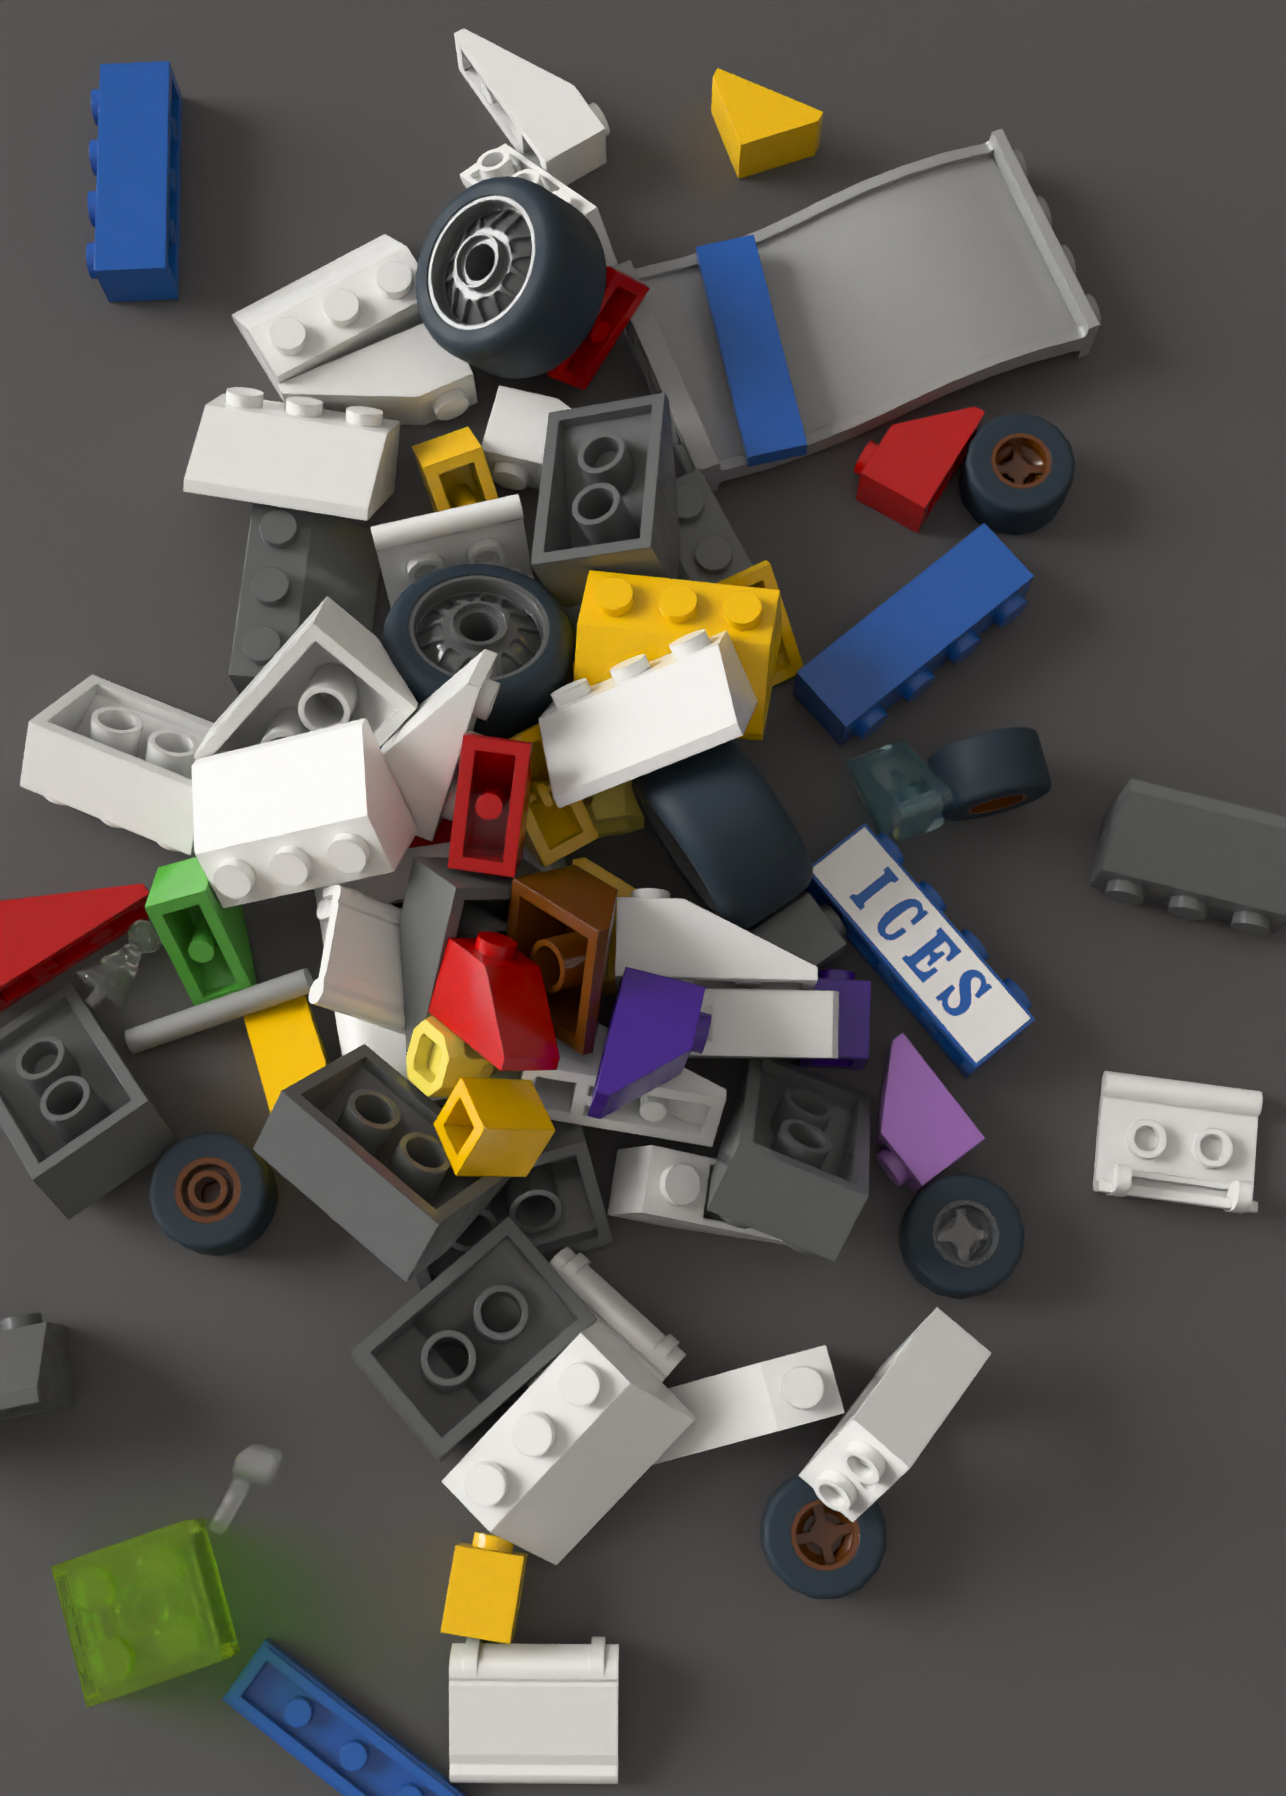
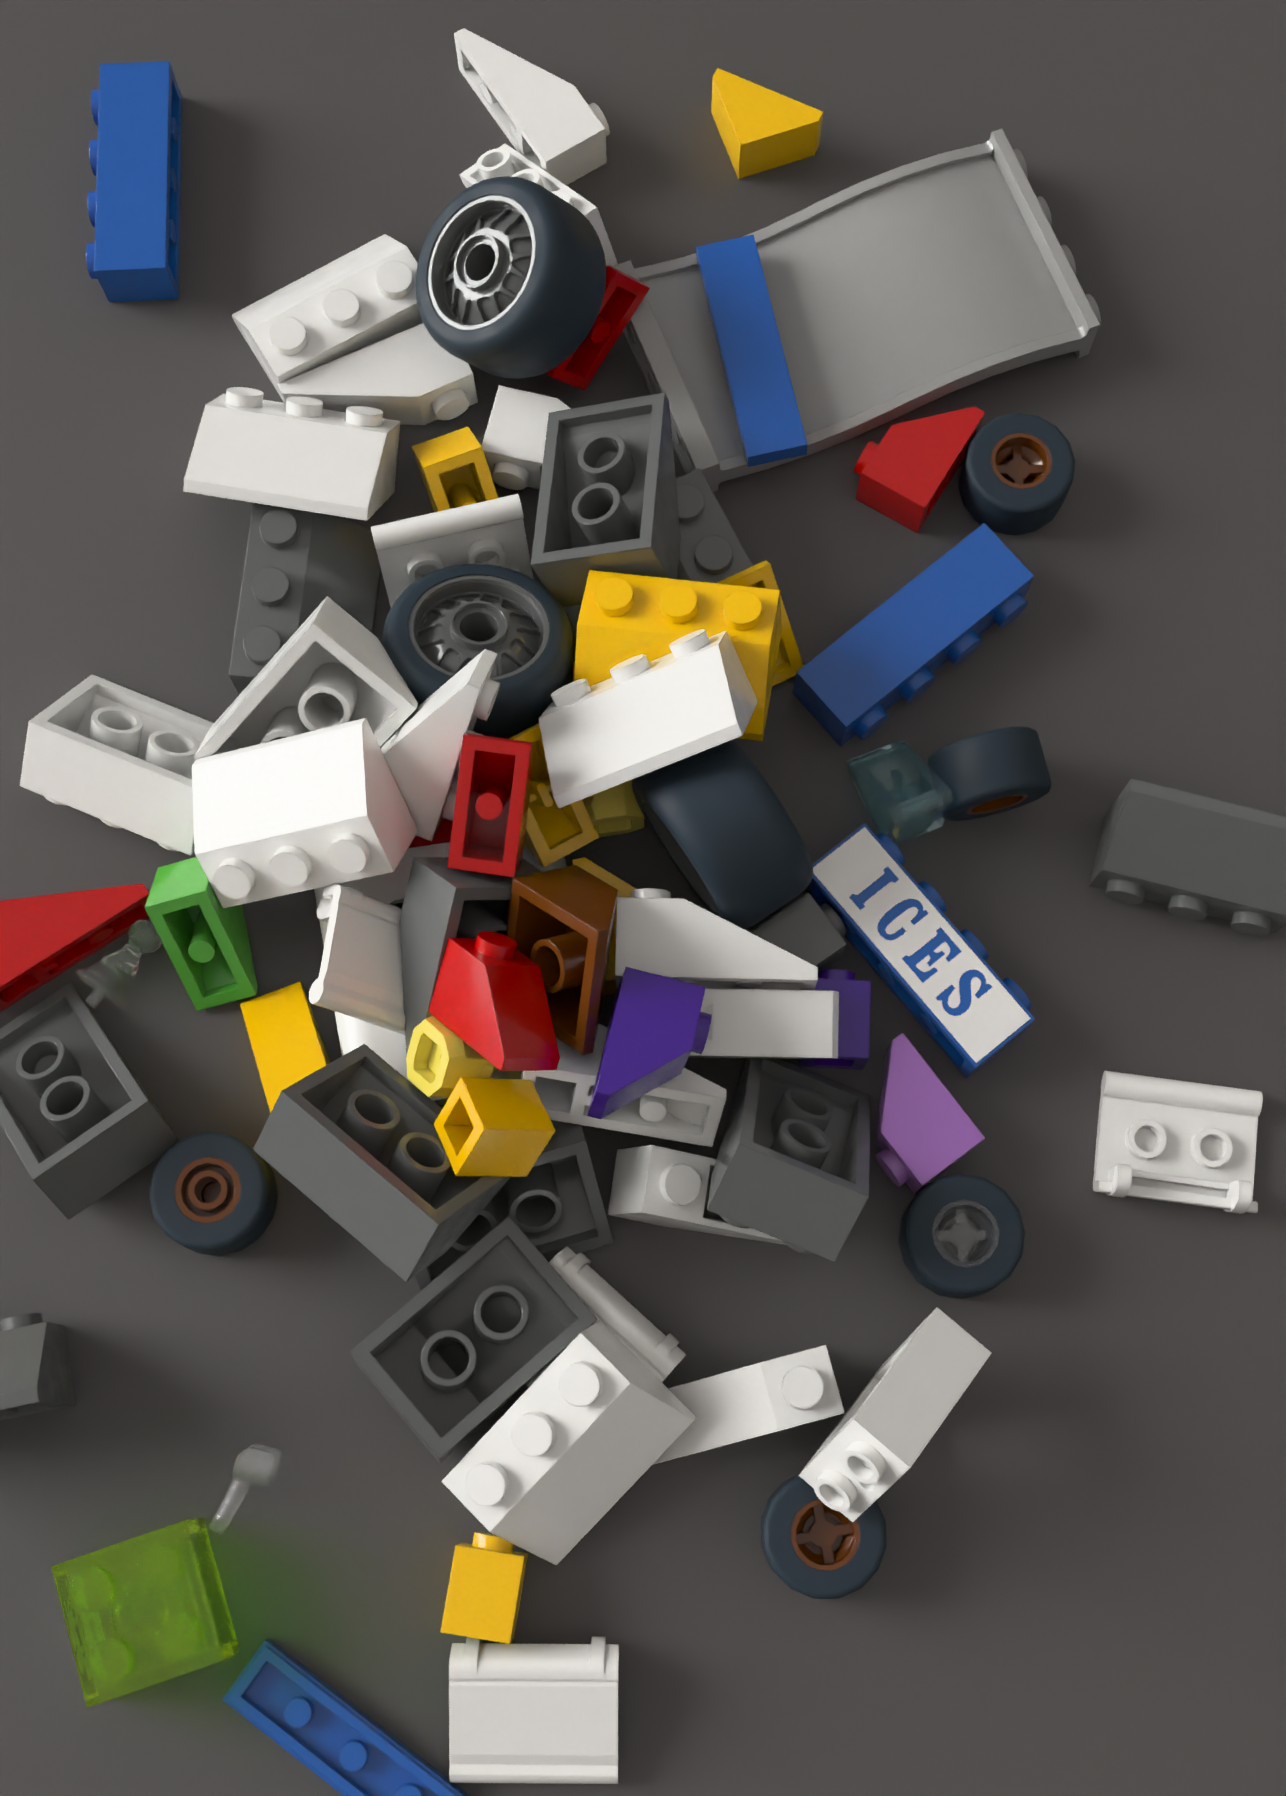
(219, 1011): light grey bar -> none

